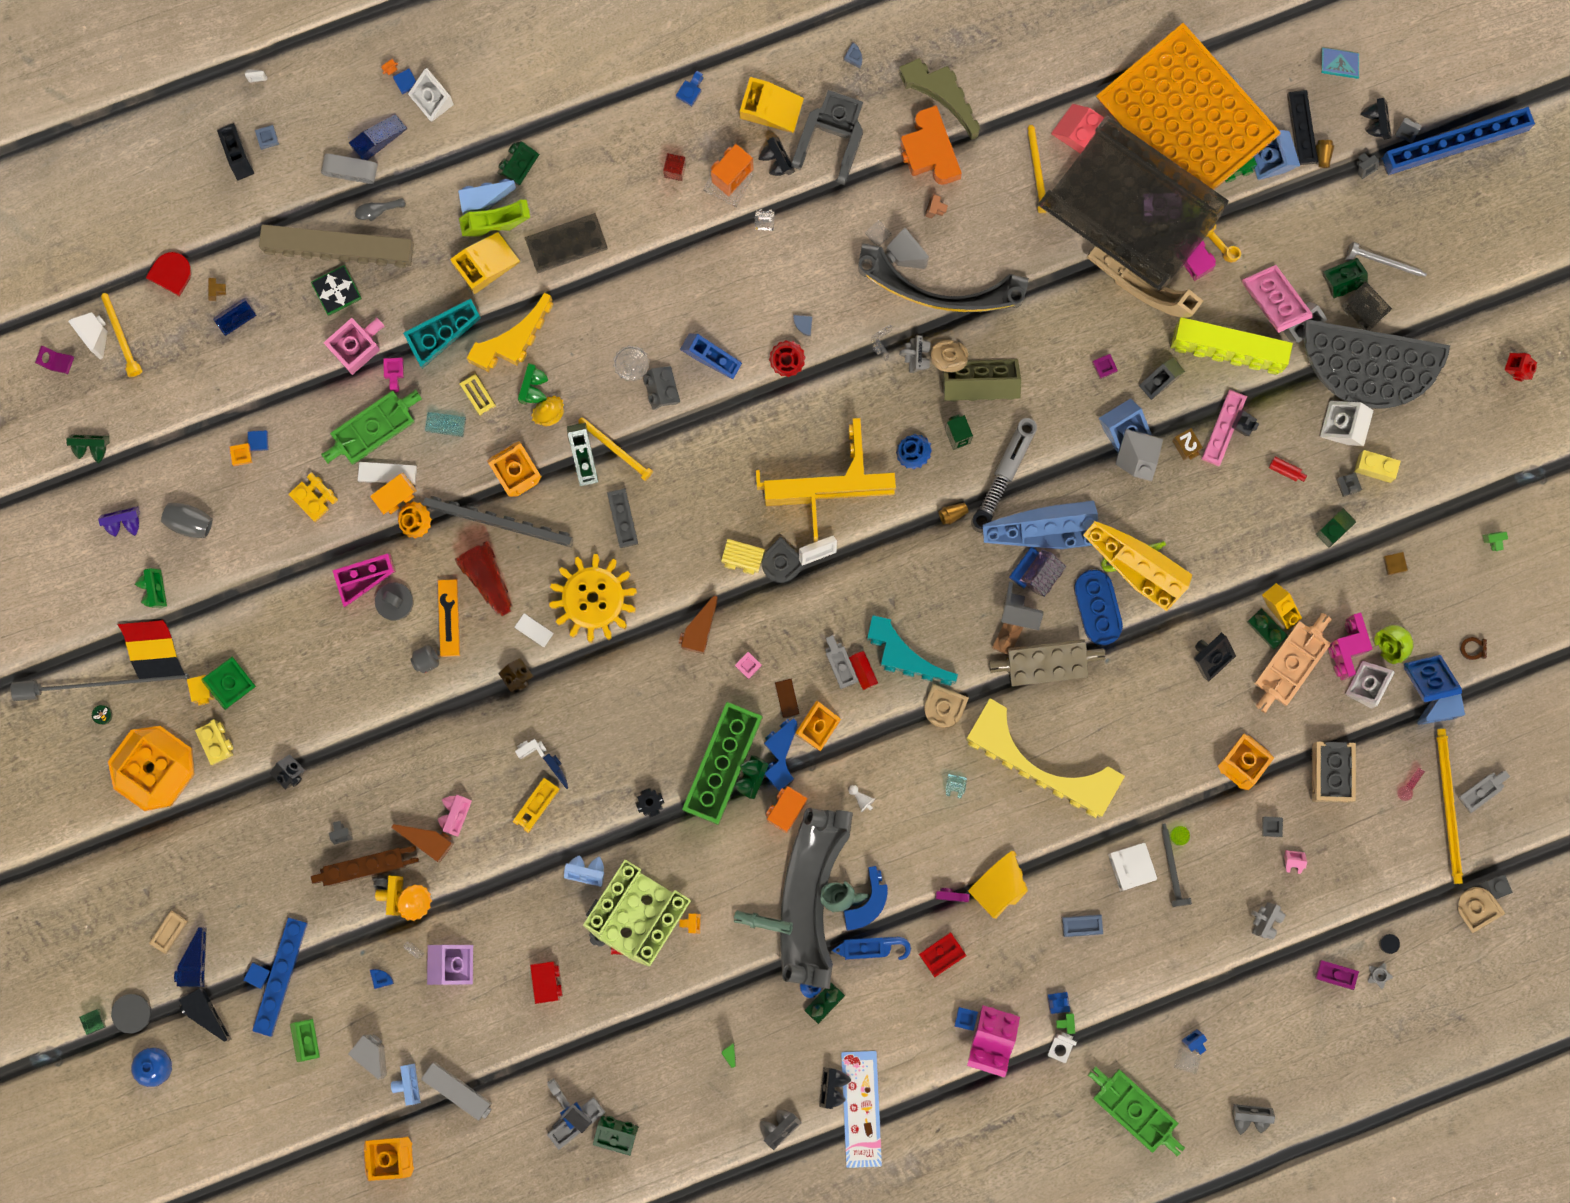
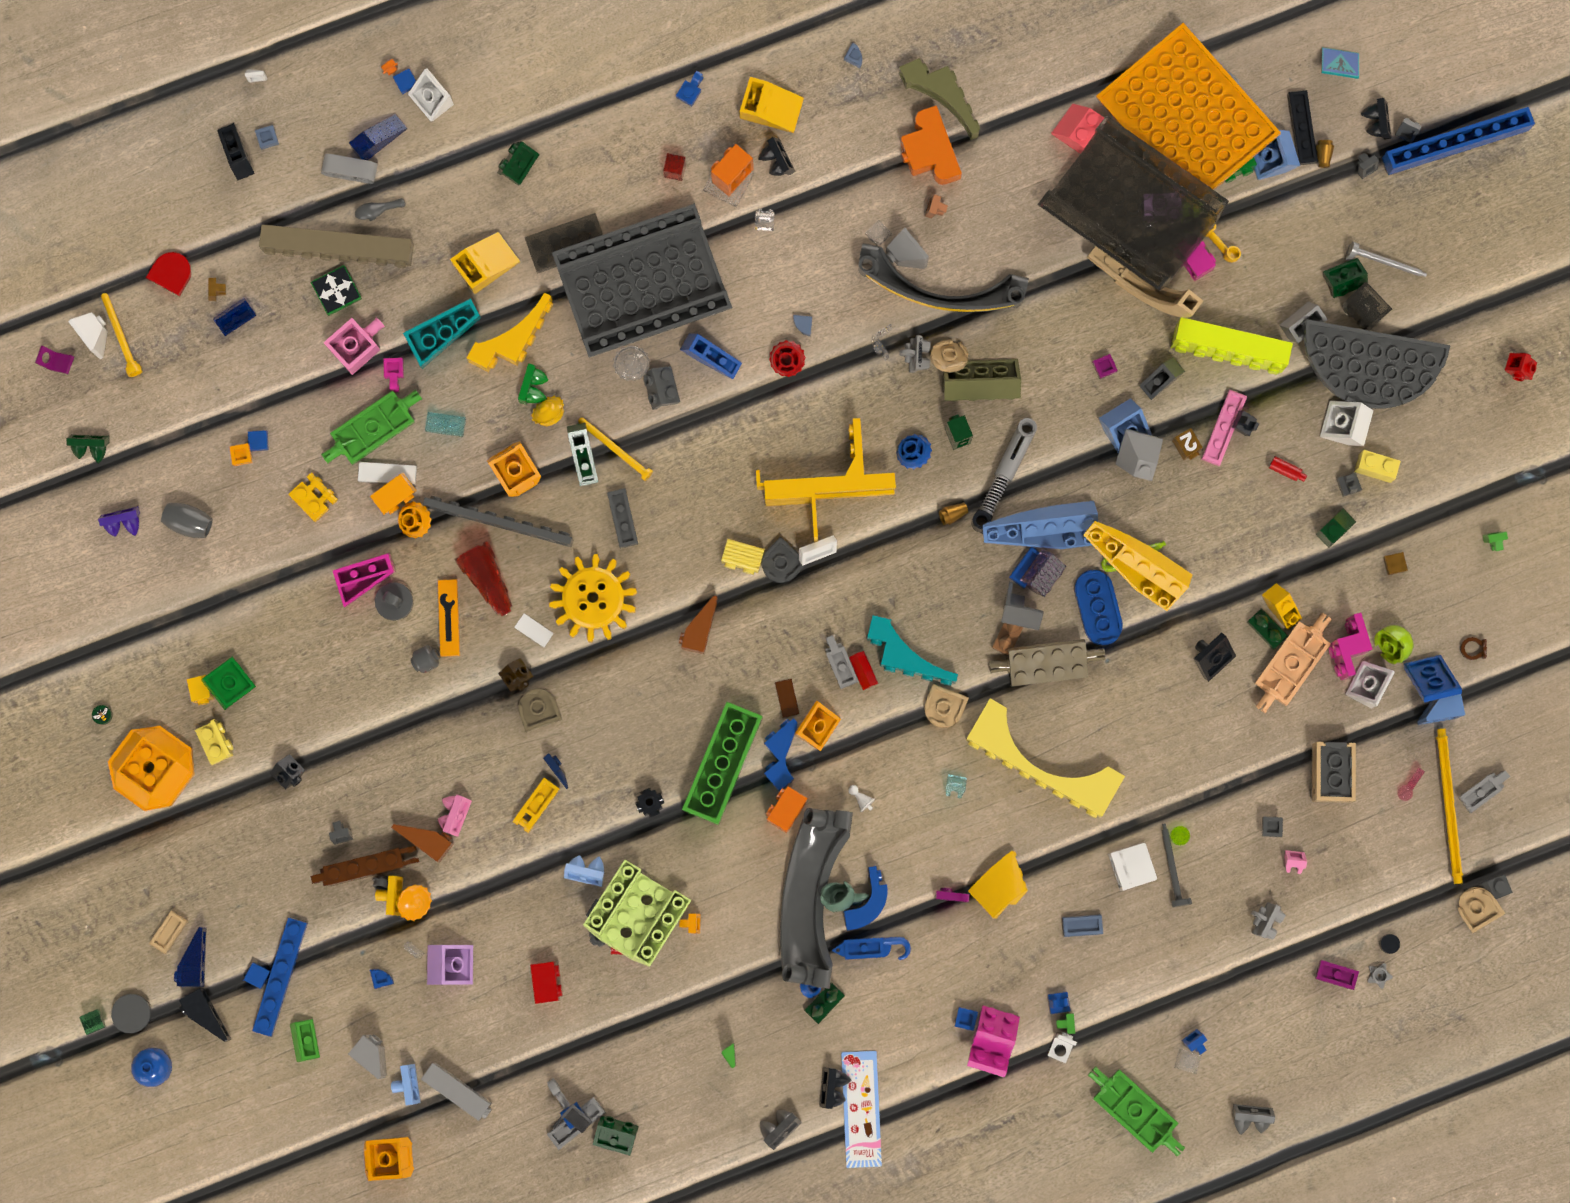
(149, 650): flag -> none
(153, 583): green tile -> none
(485, 196): light blue slope -> none
(485, 407): light yellow tile -> none
(496, 219): lime arch -> none
(526, 748): white bracket -> none
(538, 709): none -> dark tan tile
(641, 280): none -> dark grey slope
(748, 665): bright pink tile -> none
(753, 775): dark green tile -> none
(755, 920): sand green pin -> none
(838, 117): dark grey plate -> none
(942, 955): red plate -> none
(1036, 164): yellow bar -> none
(1245, 762): light orange slope -> none
(1277, 298): bright pink tile -> none

